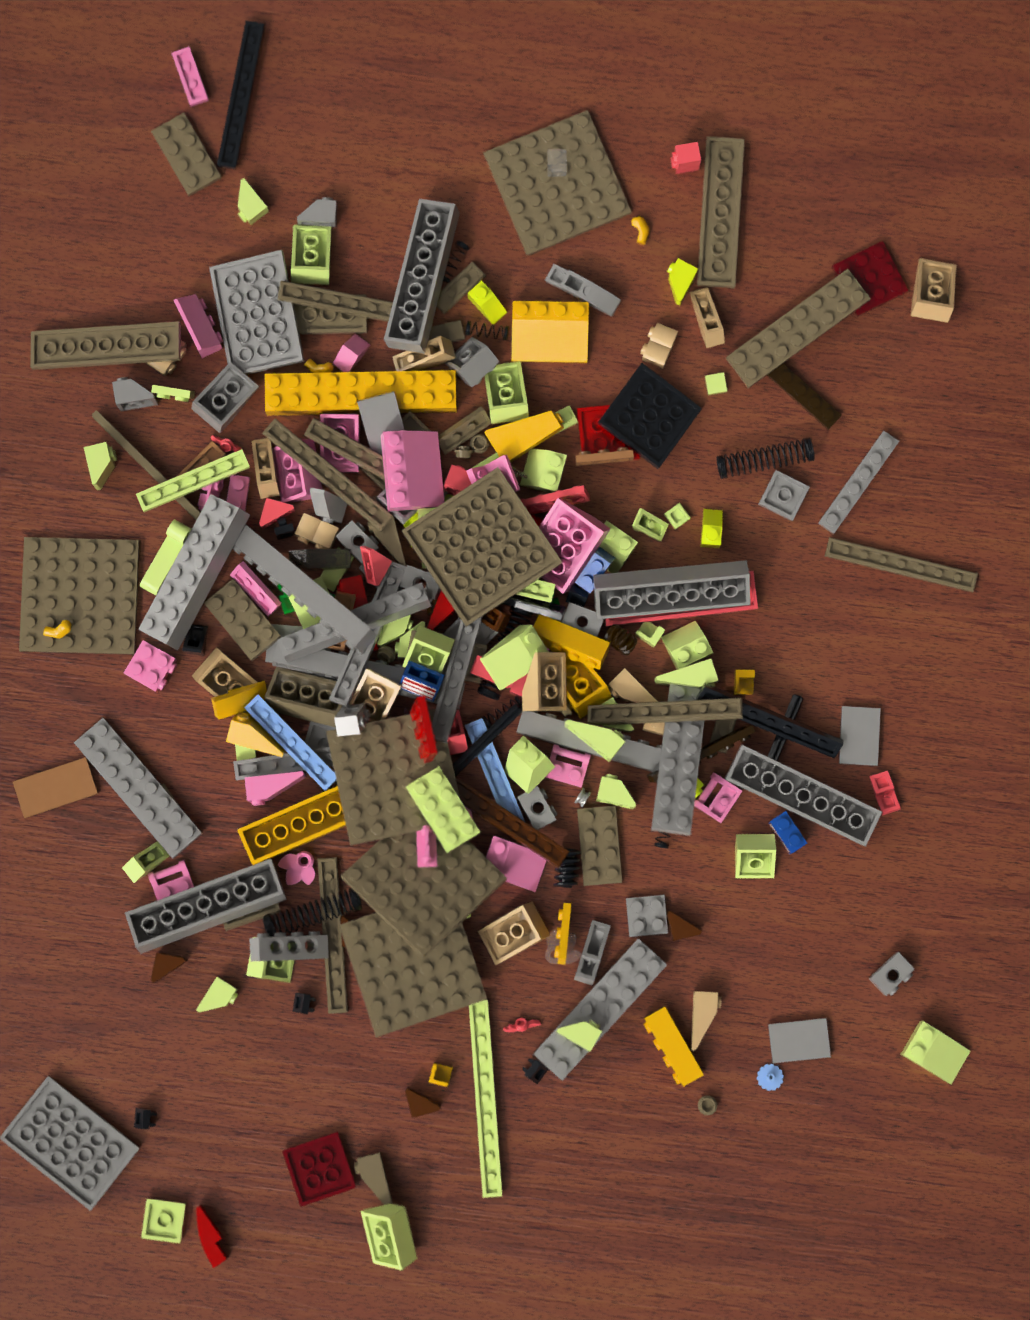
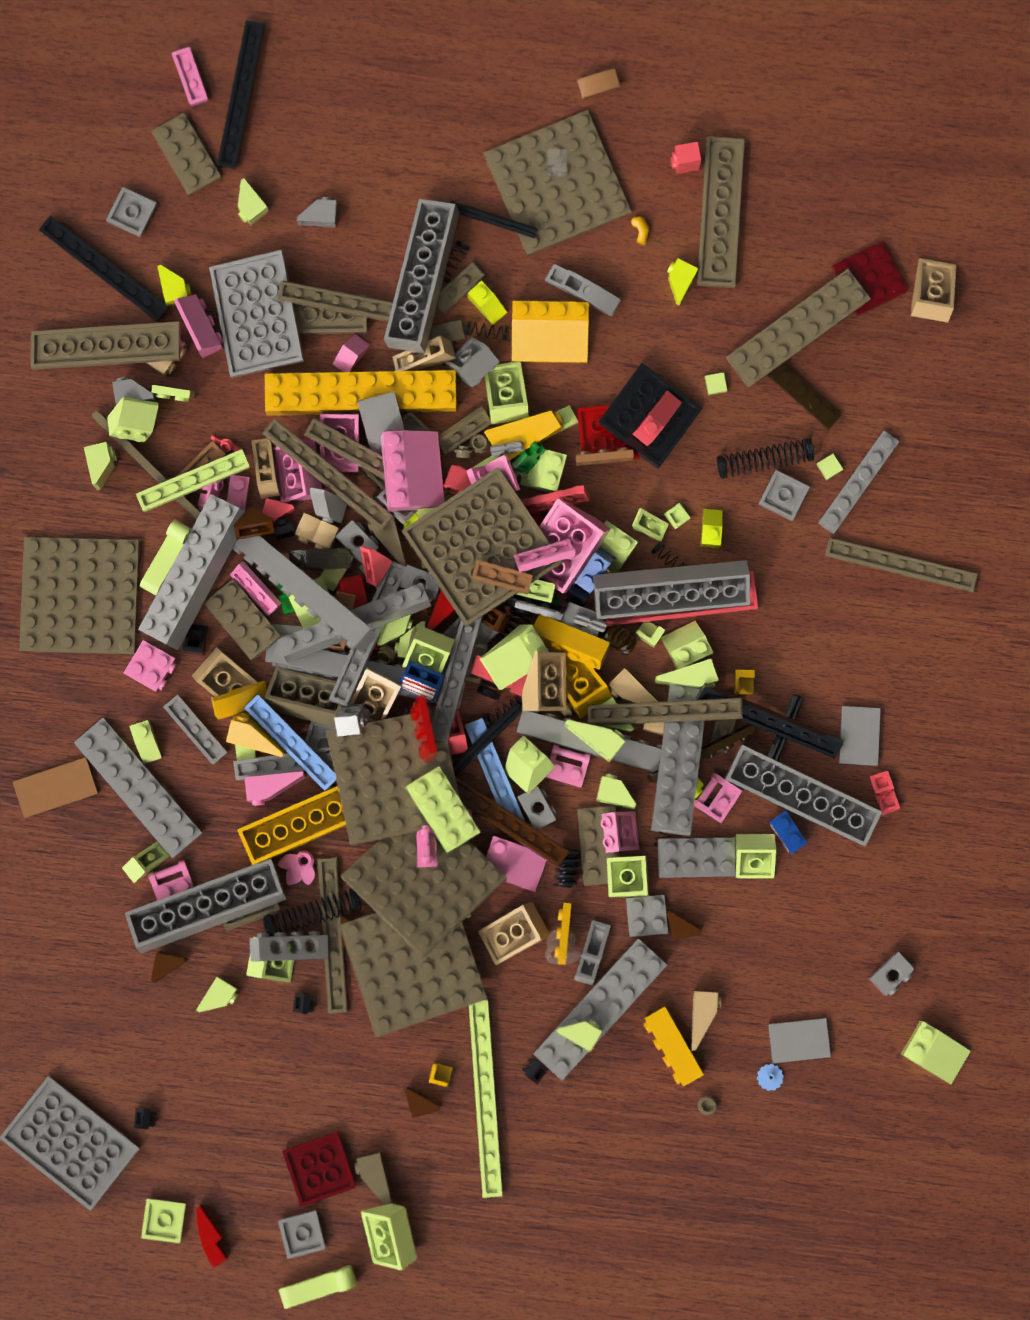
(58, 632): yellow arm -> none
(103, 268): none -> black plate
(131, 212): none -> light grey plate
(132, 419): none -> yellowish green slope
(145, 741): none -> yellowish green slope
(172, 285): none -> neon yellow slope
(195, 729): none -> light grey plate
(224, 397): light grey slope -> none
(253, 524): none -> reddish brown slope
(301, 1234): none -> light grey plate
(310, 254): yellowish green slope -> none
(318, 1286): none -> yellowish green beam
(321, 368): yellow arm -> none
(496, 220): none -> black axle
(502, 449): none -> light grey piece
(502, 577): none -> medium nougat plate
(521, 1025): coral piece -> none
(529, 459): none -> green plate
(544, 555): none -> bright pink plate
(582, 797): light grey bush -> none
(586, 621): none -> light grey piece
(599, 83): none -> medium nougat slope
(620, 831): none -> bright pink plate
(628, 876): none -> yellowish green slope
(656, 548): none -> black piece
(657, 418): none -> coral slope
(659, 345): tan brick -> none
(696, 857): none -> light grey plate
(707, 318): tan slope -> none
(829, 466): none -> yellowish green tile

